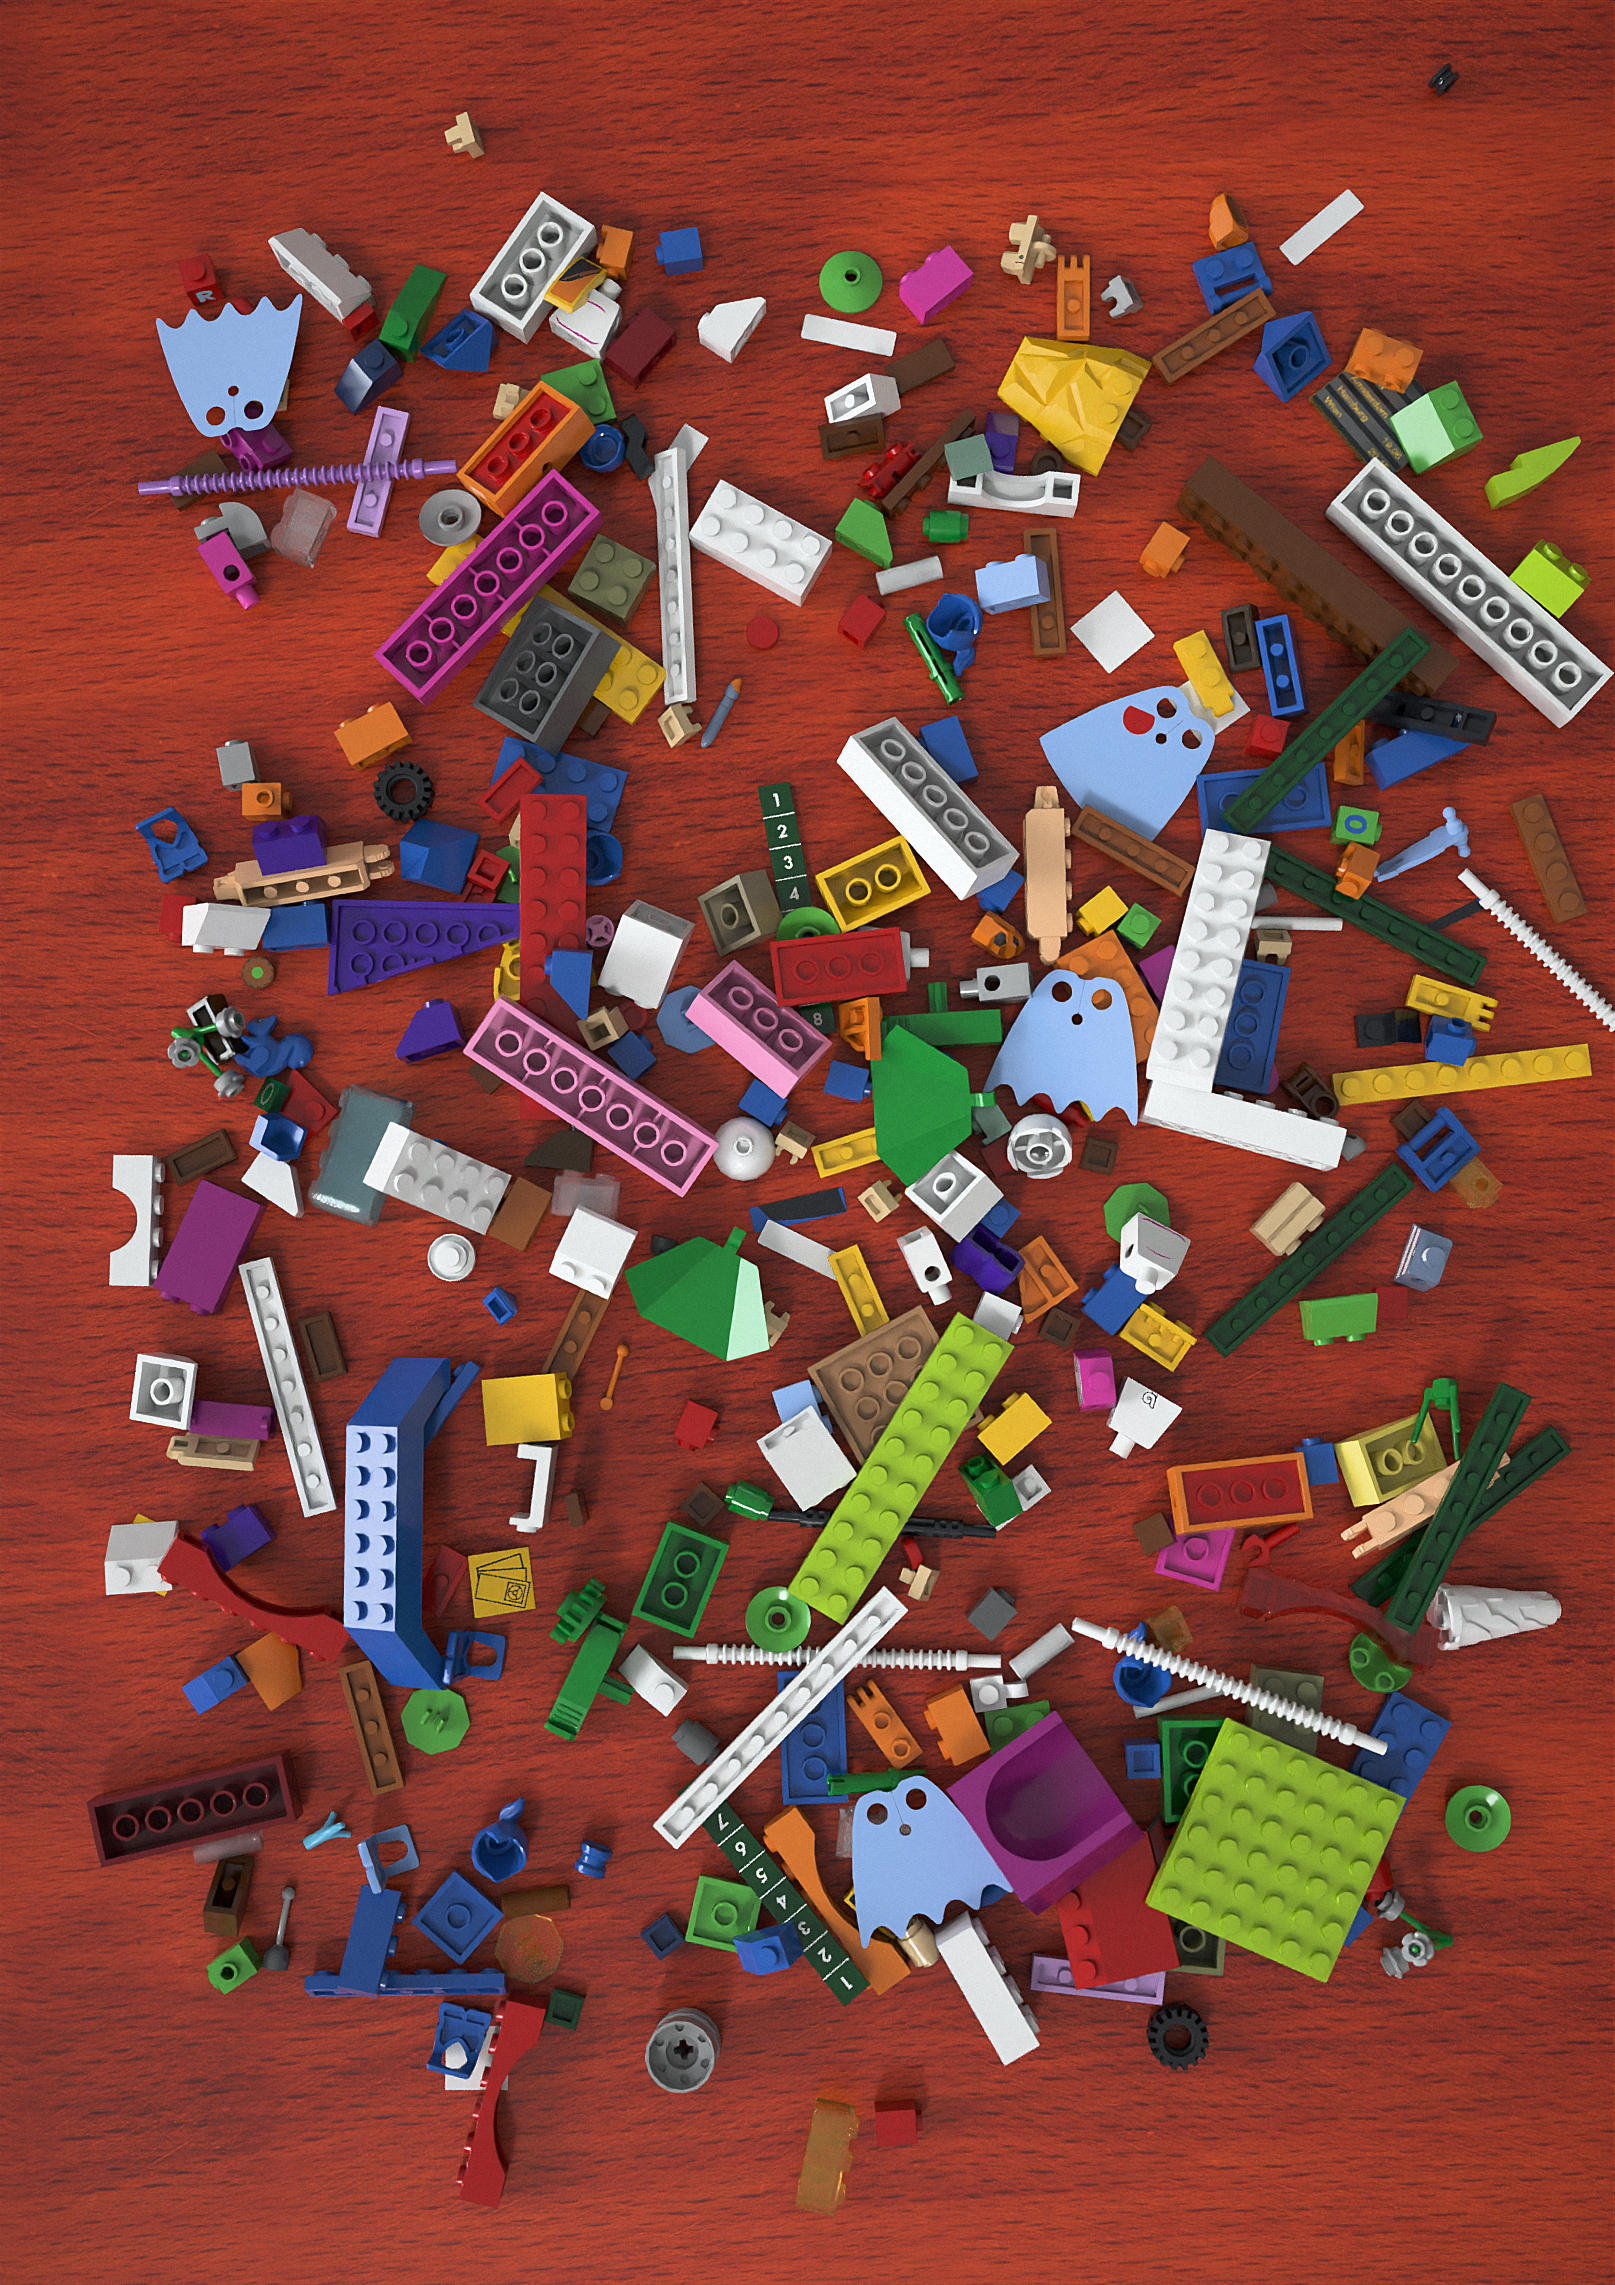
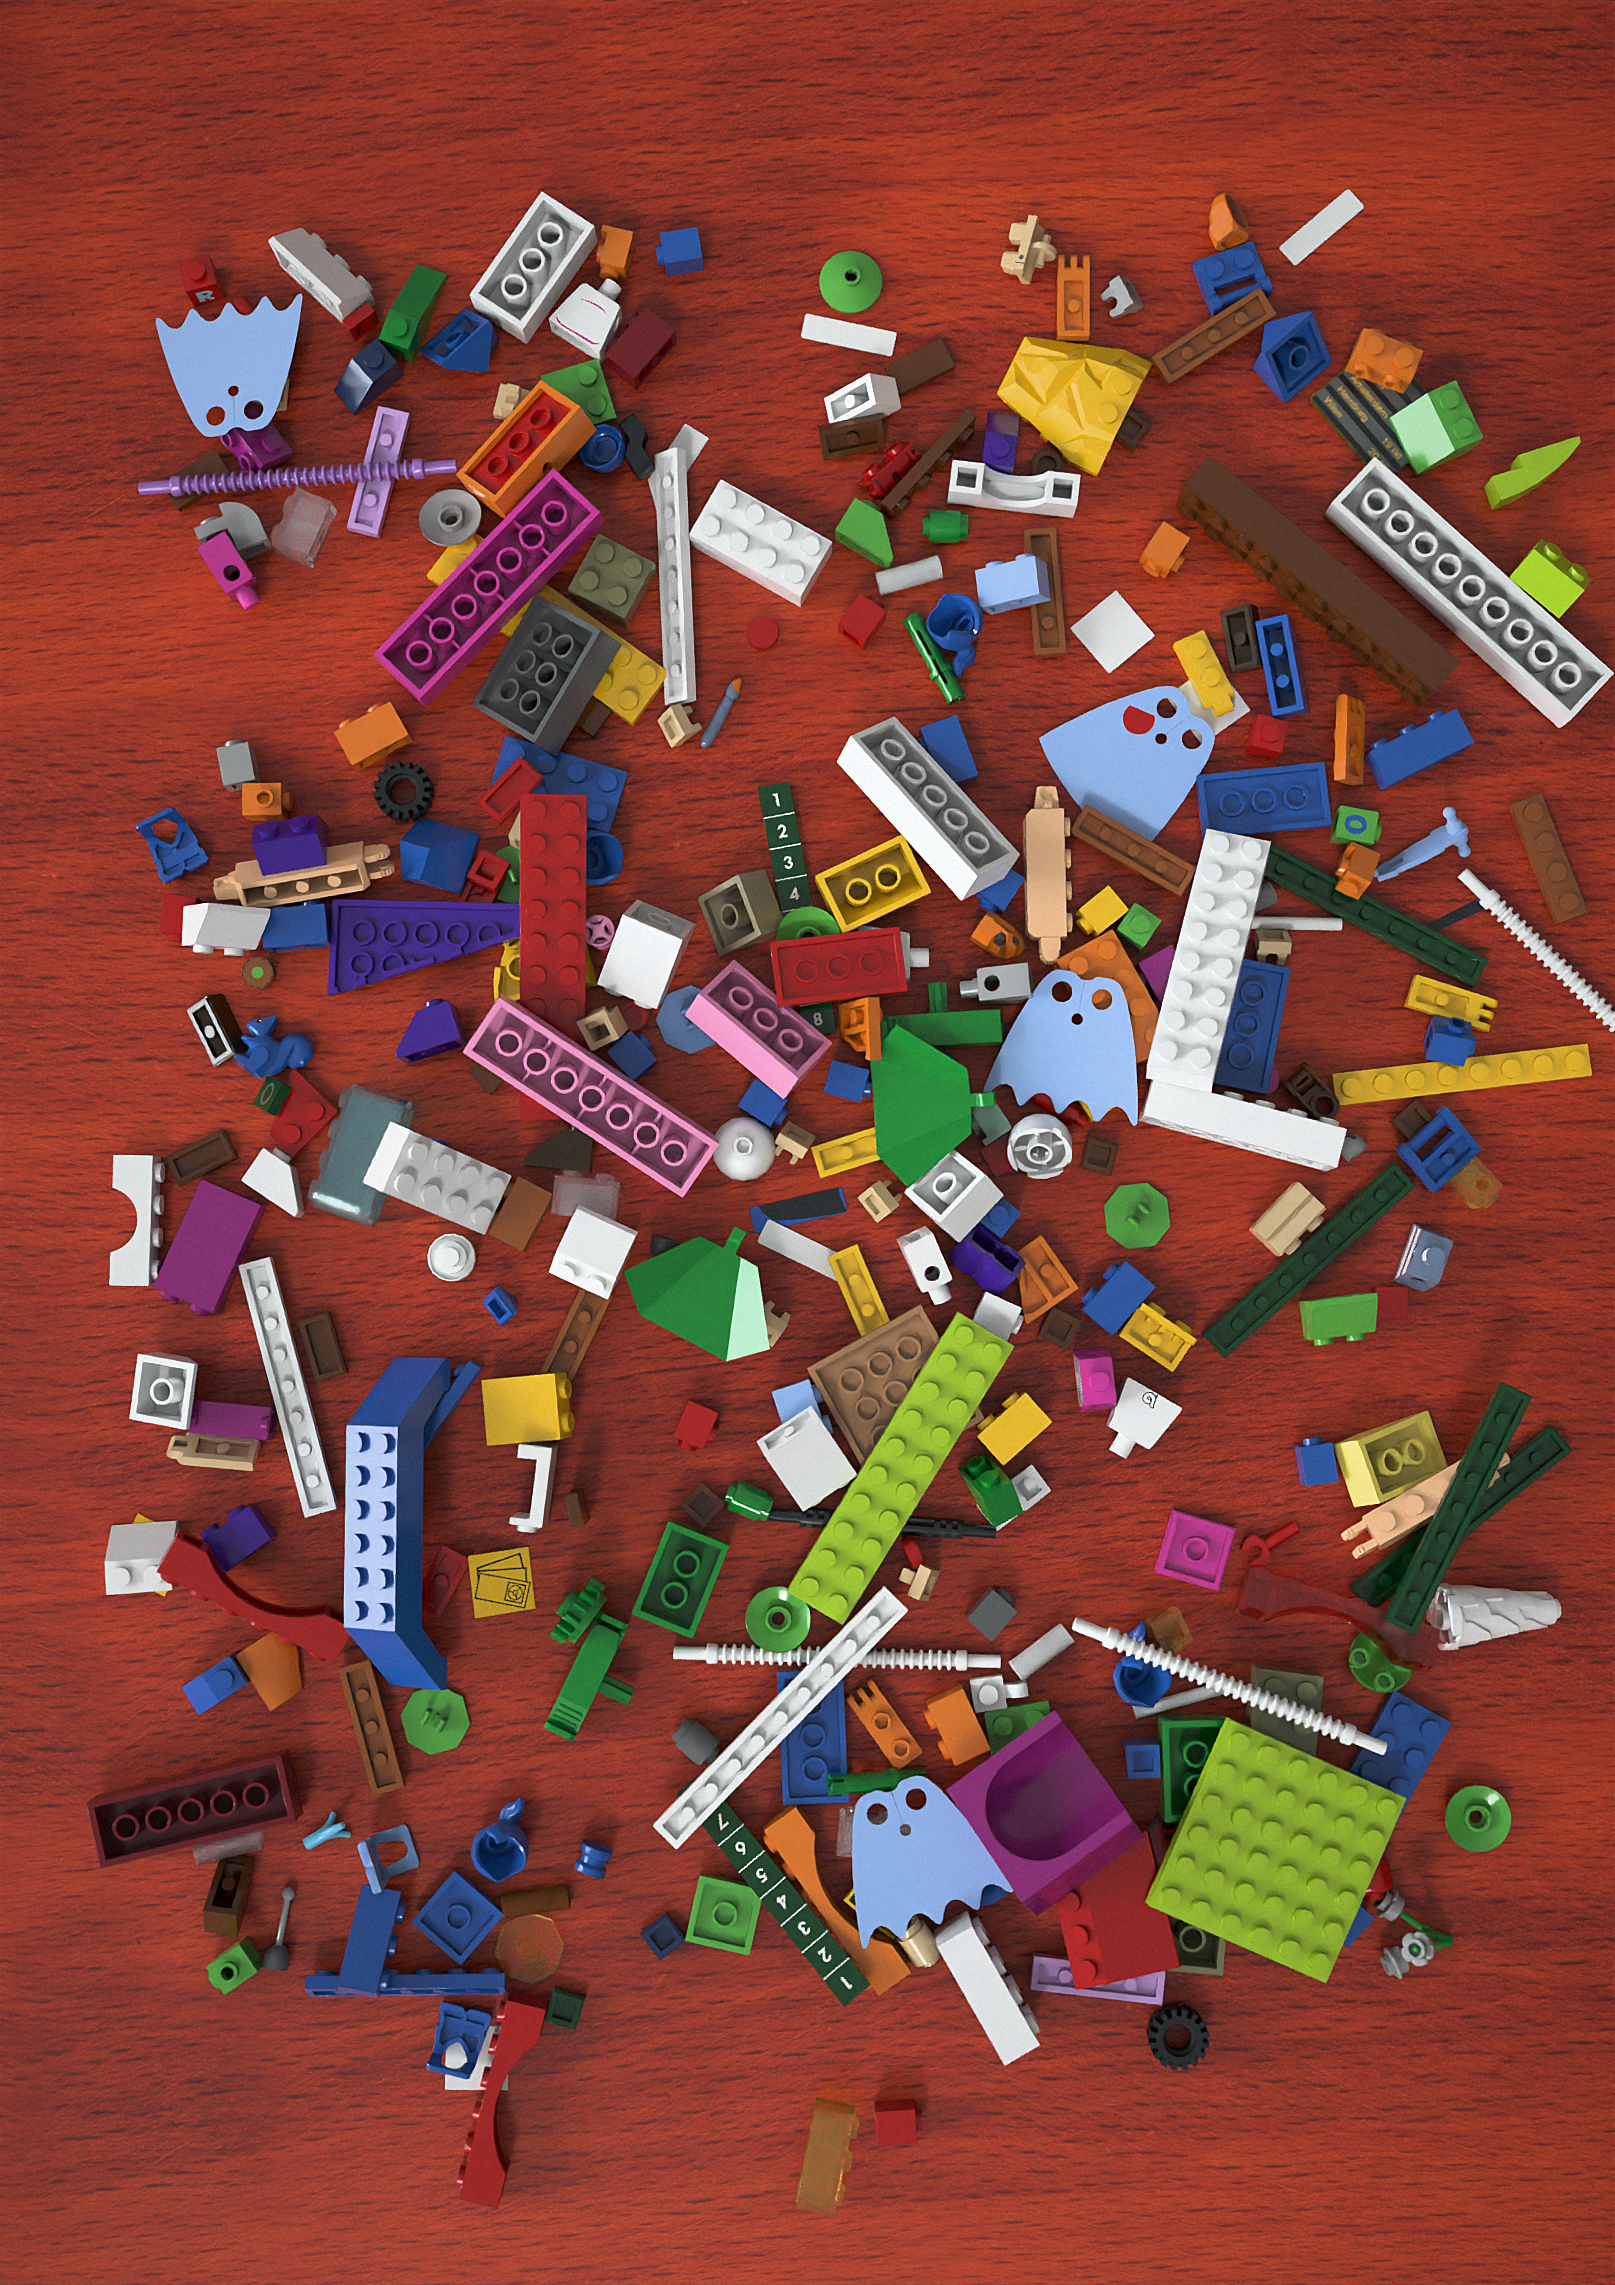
(188, 1049): light grey plant -> none
(278, 1136): blue panel -> none
(456, 1665): blue piece -> none
(465, 136): tan tile -> none
(571, 977): blue slope -> none
(574, 283): slope -> none
(606, 1402): orange hinge -> none
(653, 1680): white slope -> none
(670, 2063): light grey wheel -> none
(731, 326): white slope -> none
(769, 1948): blue slope -> none
(935, 284): dark pink brick -> none
(968, 457): sand green piece -> none
(1151, 1252): white torso -> none
(1154, 1533): reddish brown tile -> none
(1239, 1493): red brick -> none
(1326, 731): dark green tile -> none
(1387, 1029): black slope -> none
(1434, 717): black hinge -> none
(1443, 80): black bush -> none
(1445, 1396): green plant -> none

